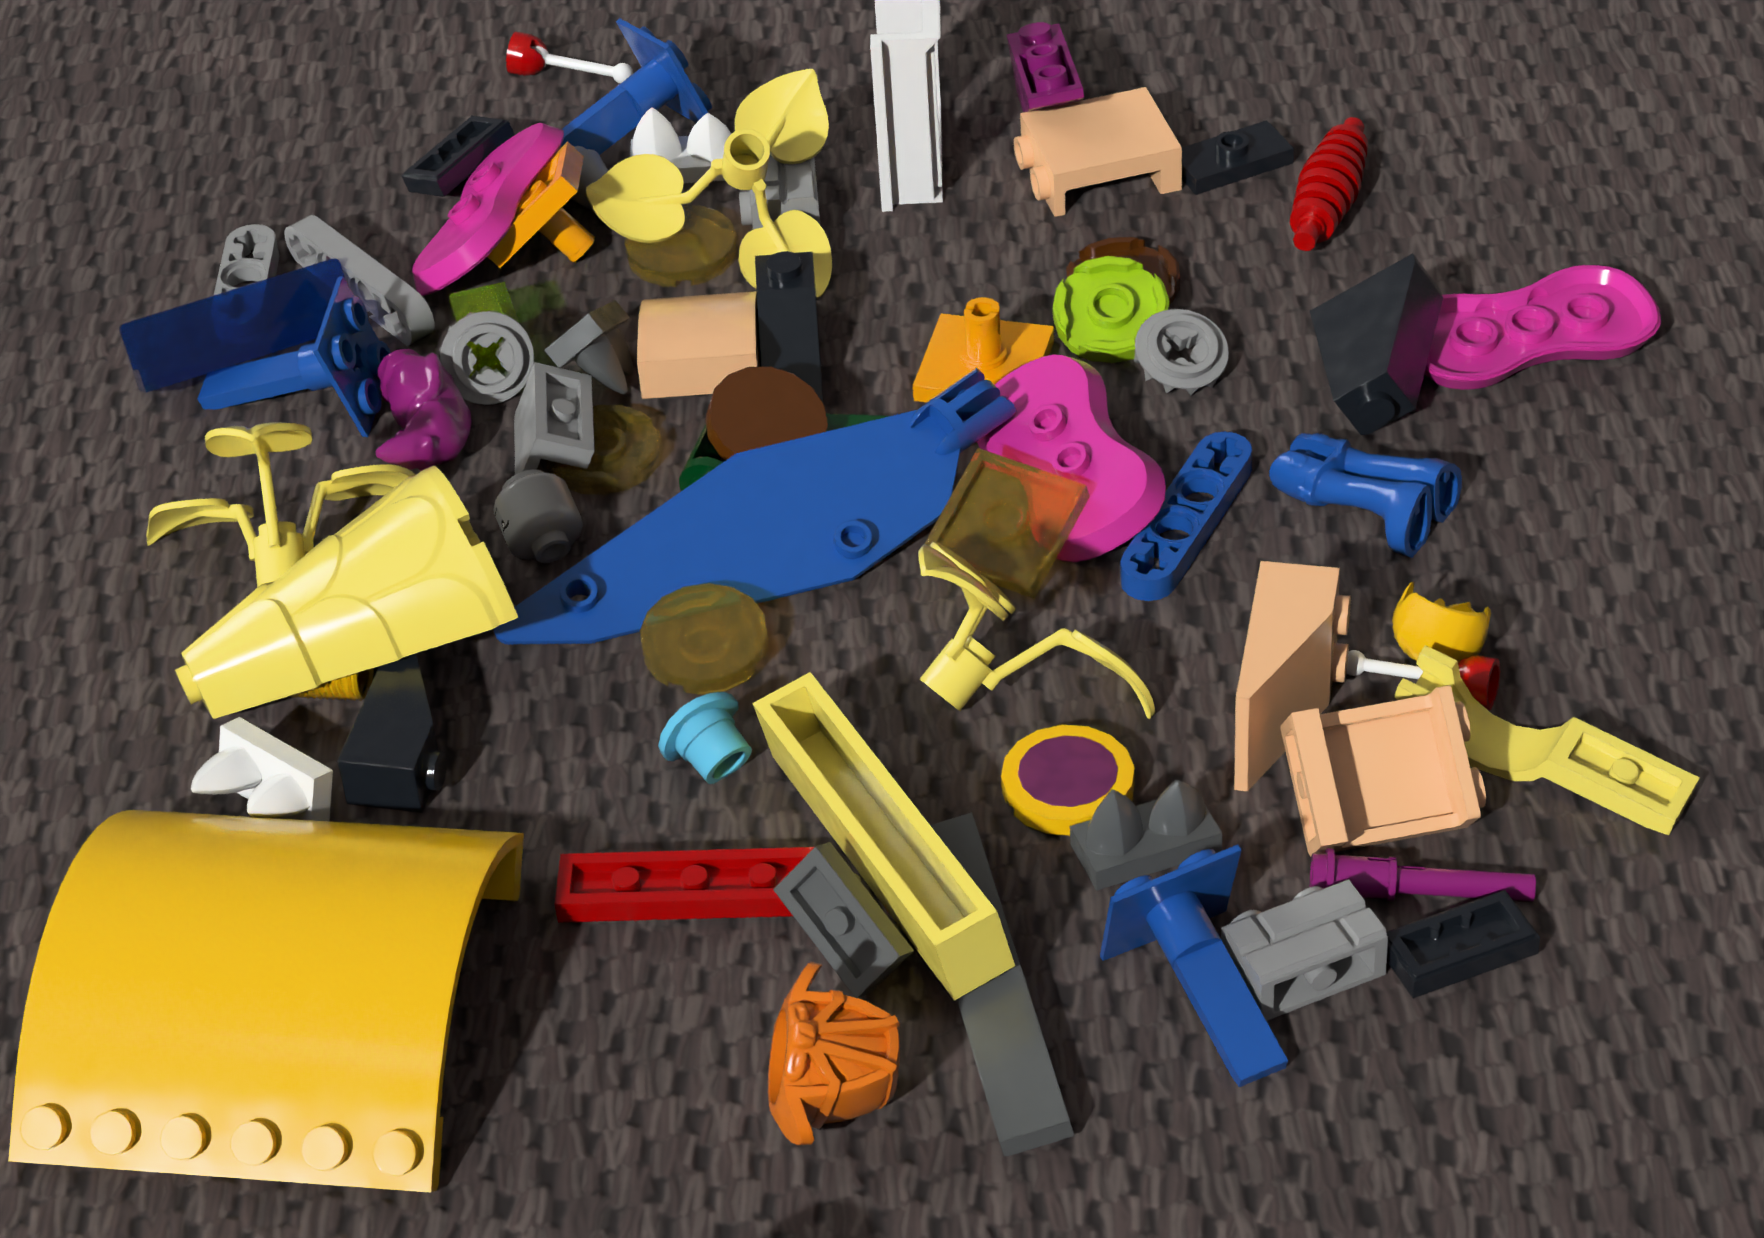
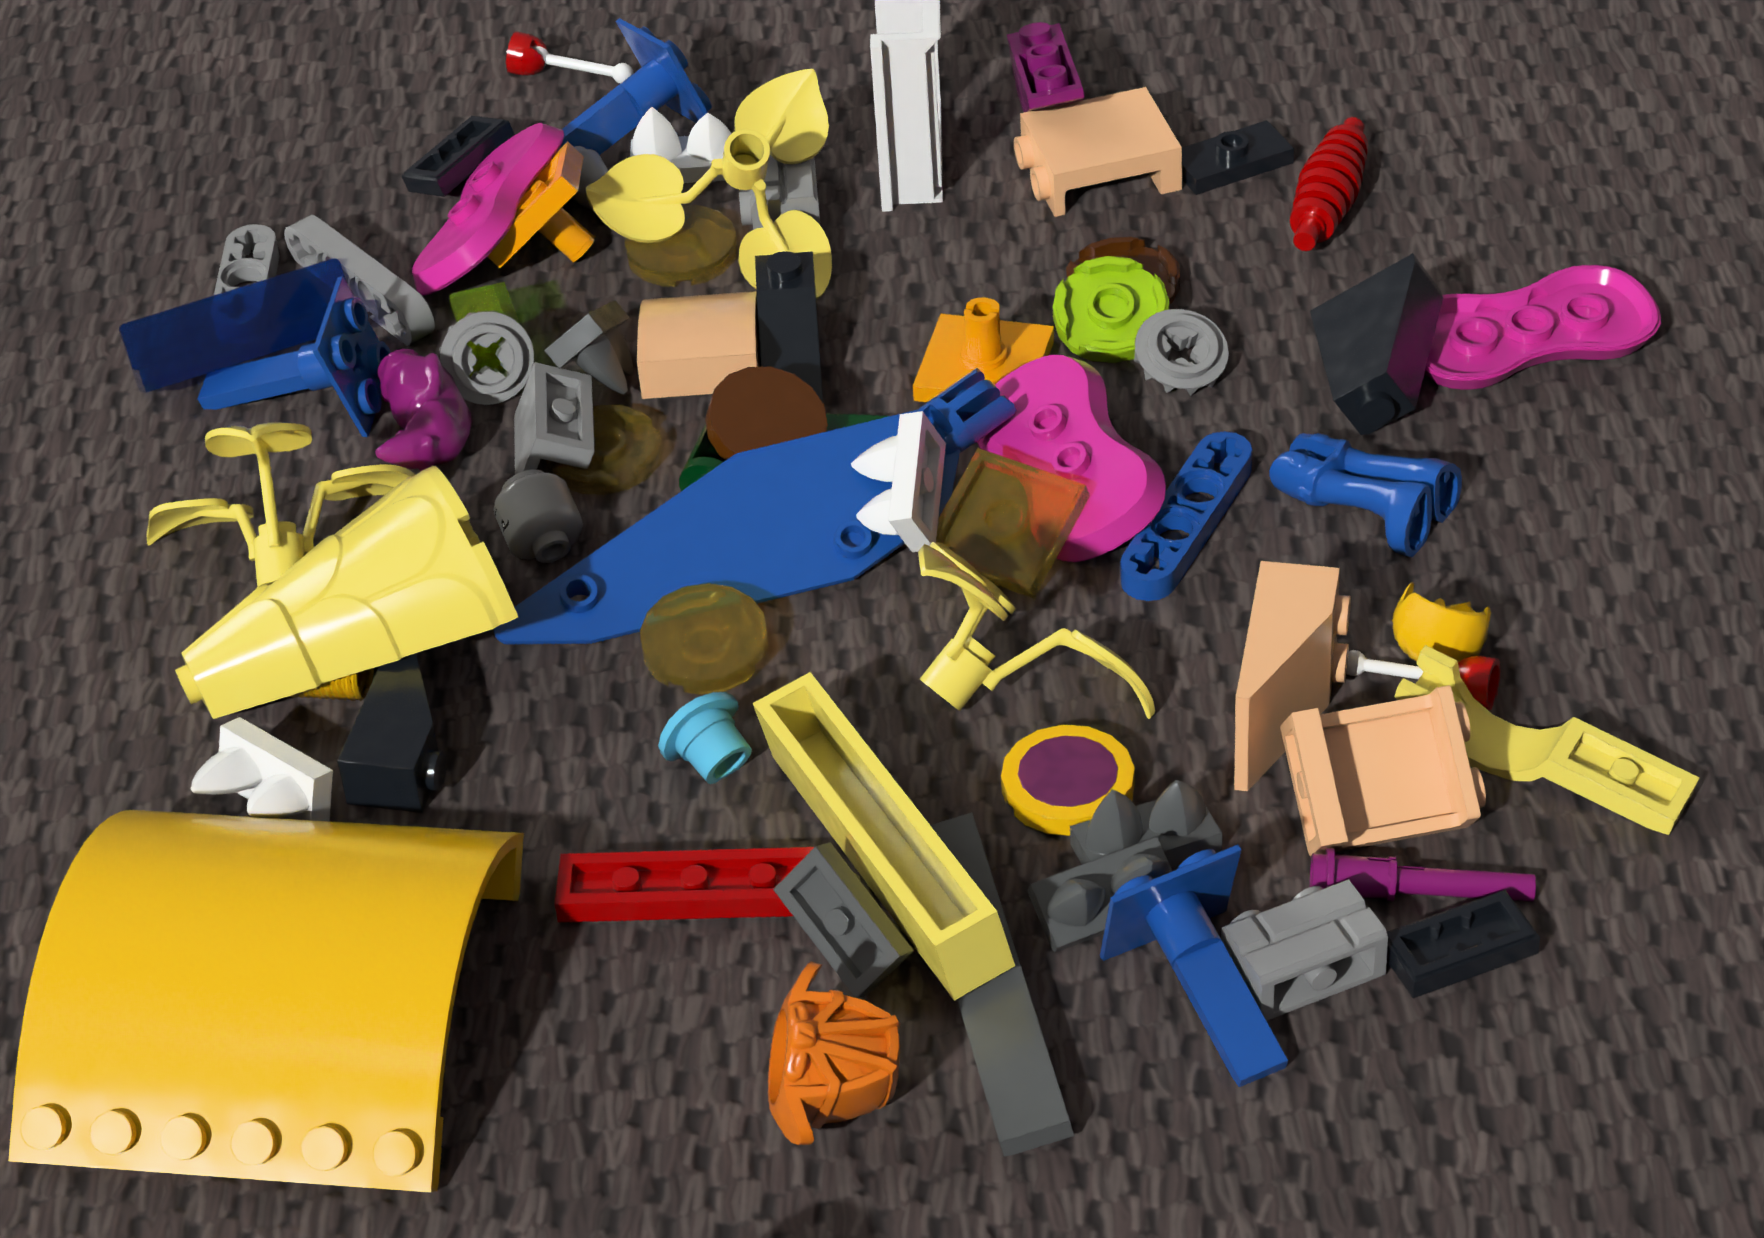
(915, 468): none -> white tile
(1077, 901): none -> dark grey tile

